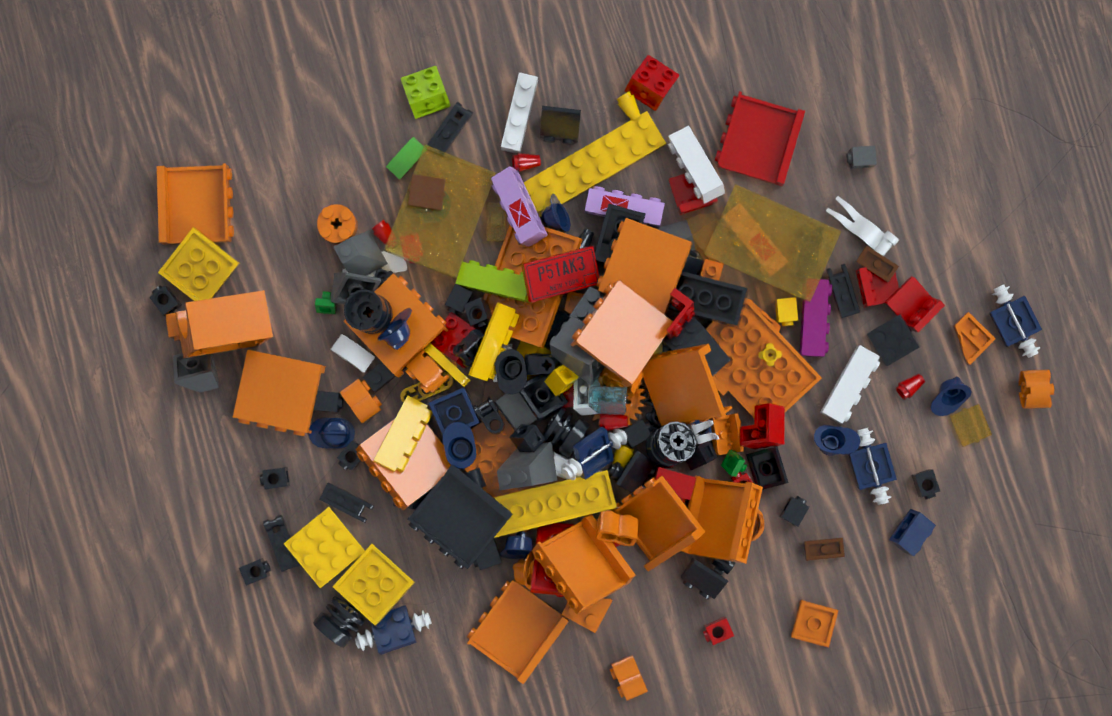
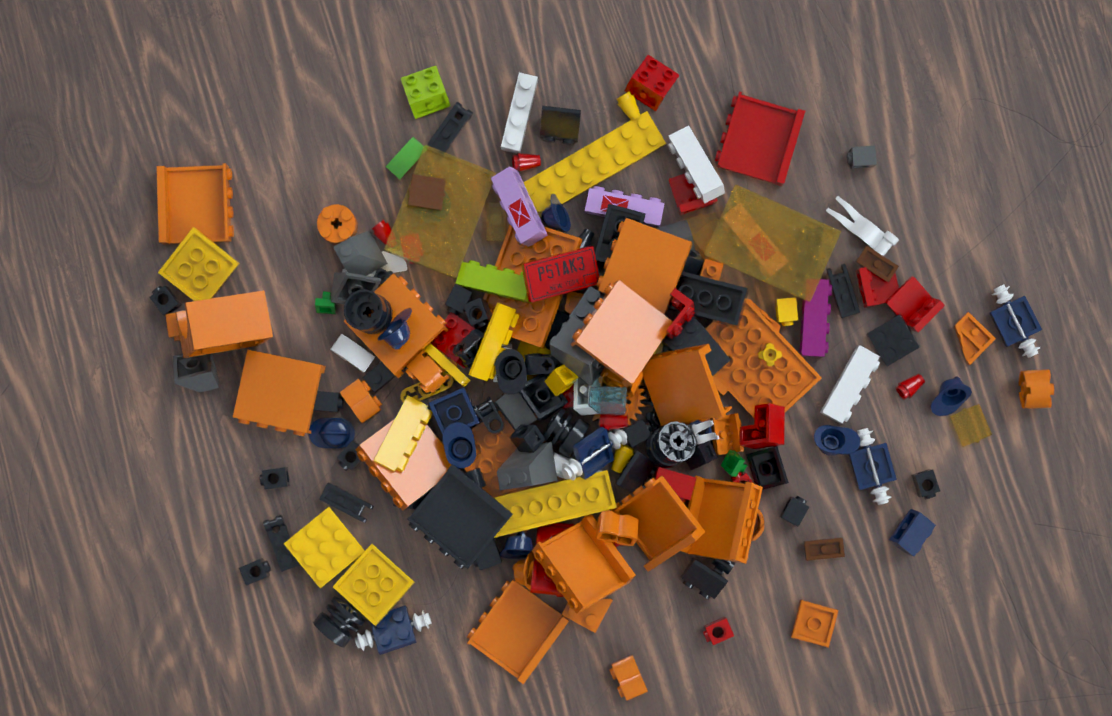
(615, 471): black plate -> none

